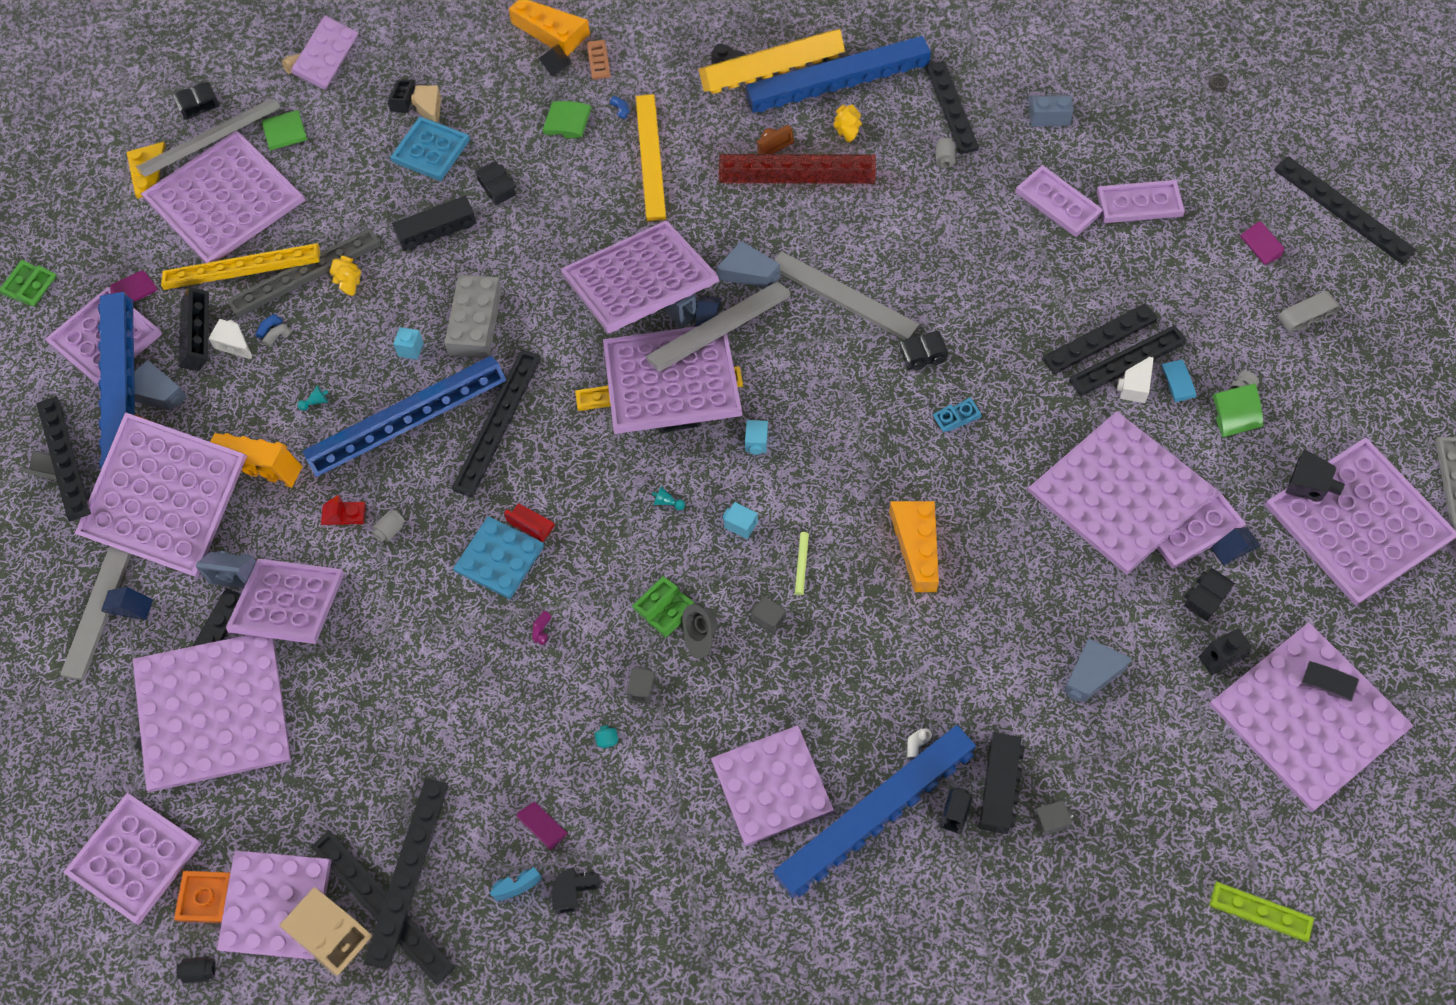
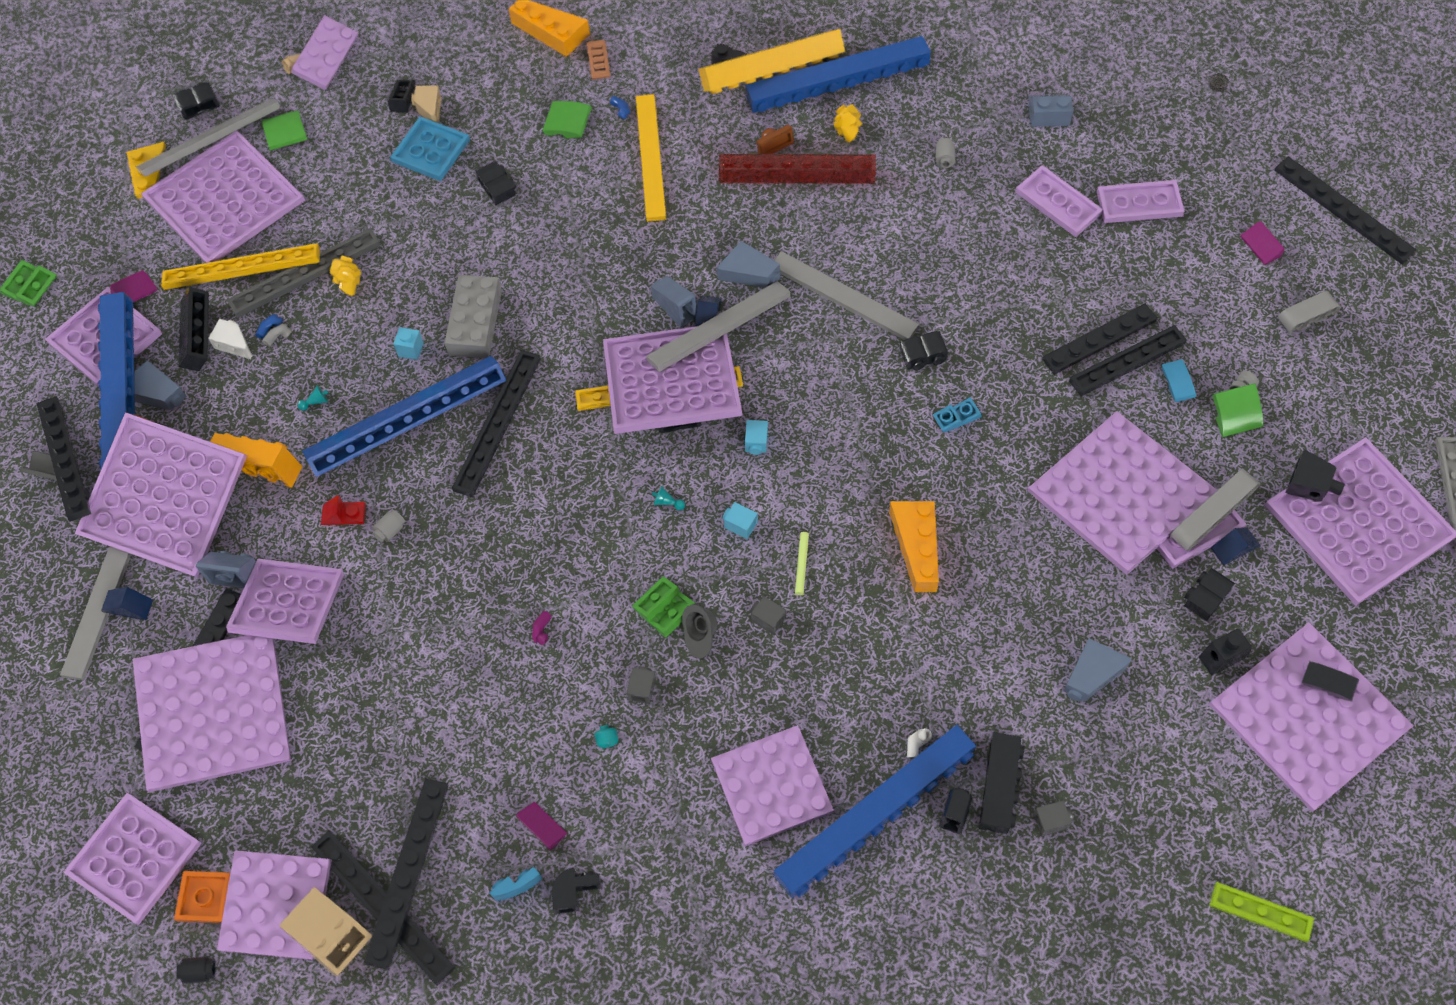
(434, 223): black brick -> none
(498, 557): dark azure plate -> none
(529, 522): red panel -> none
(555, 60): black panel -> none
(638, 276): lavender plate -> none
(952, 107): black plate -> none
(1136, 382): white slope -> none
(1215, 509): none -> light grey beam

